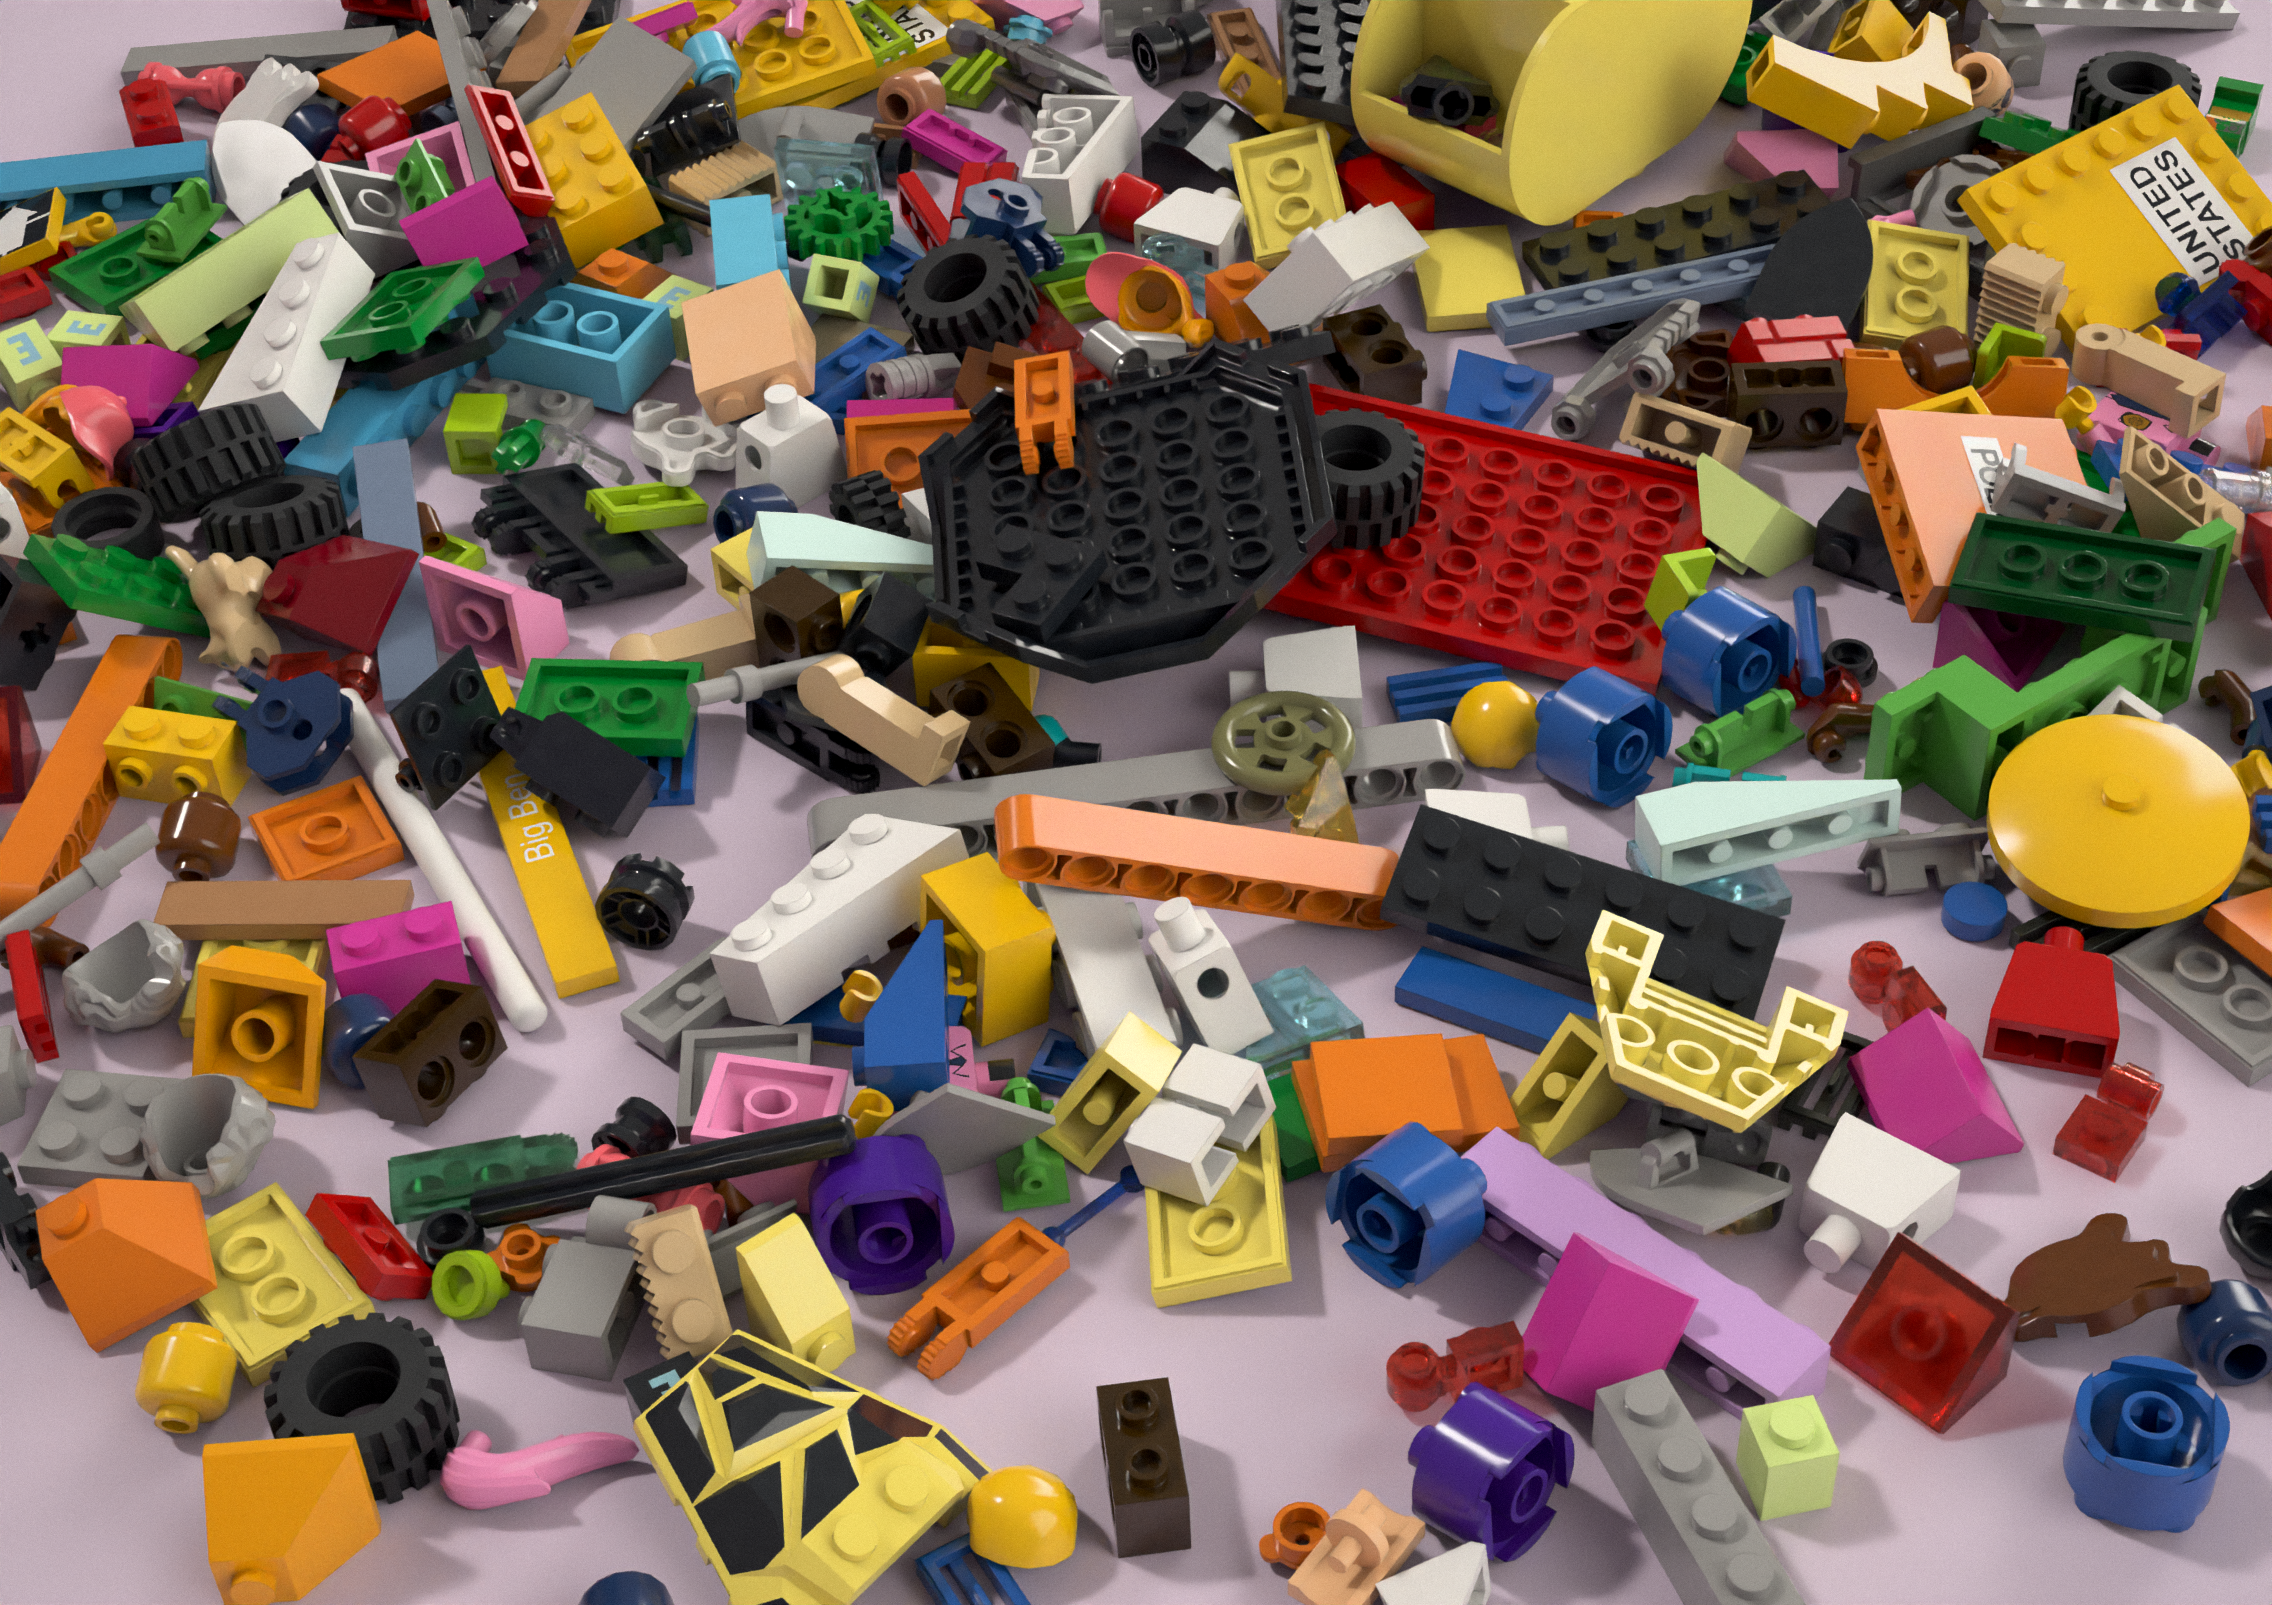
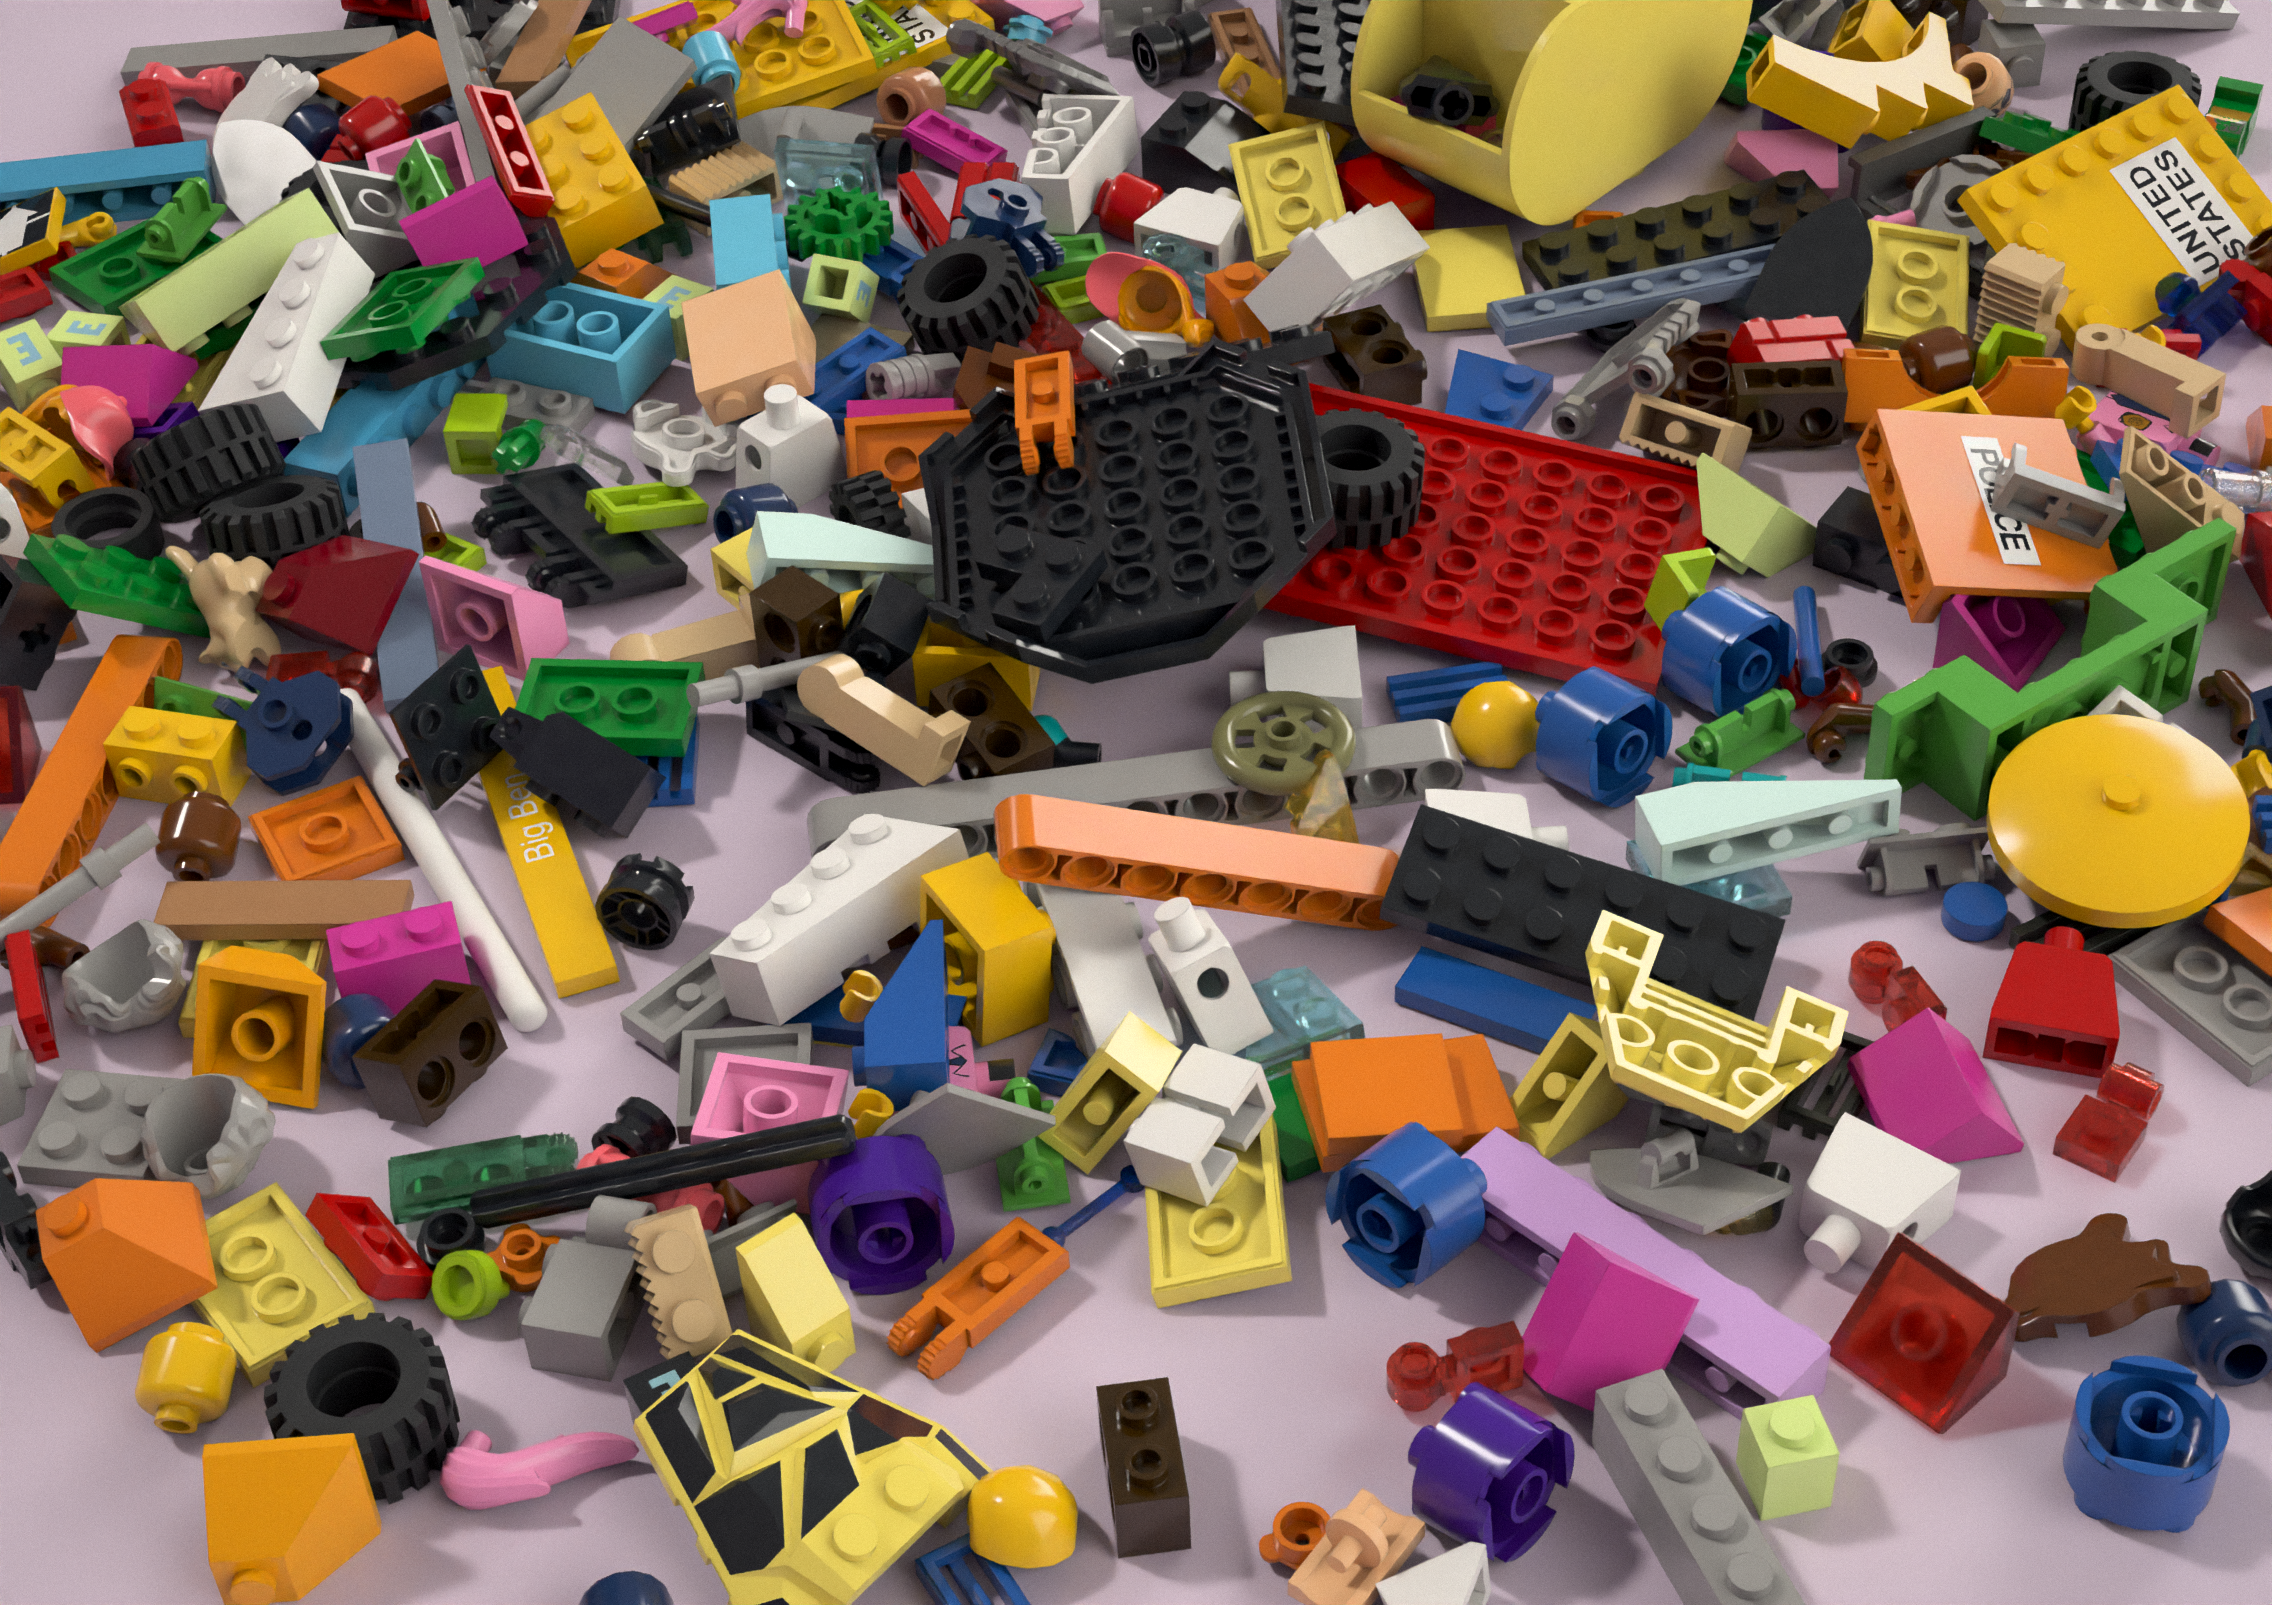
(2083, 576): dark green tile -> none

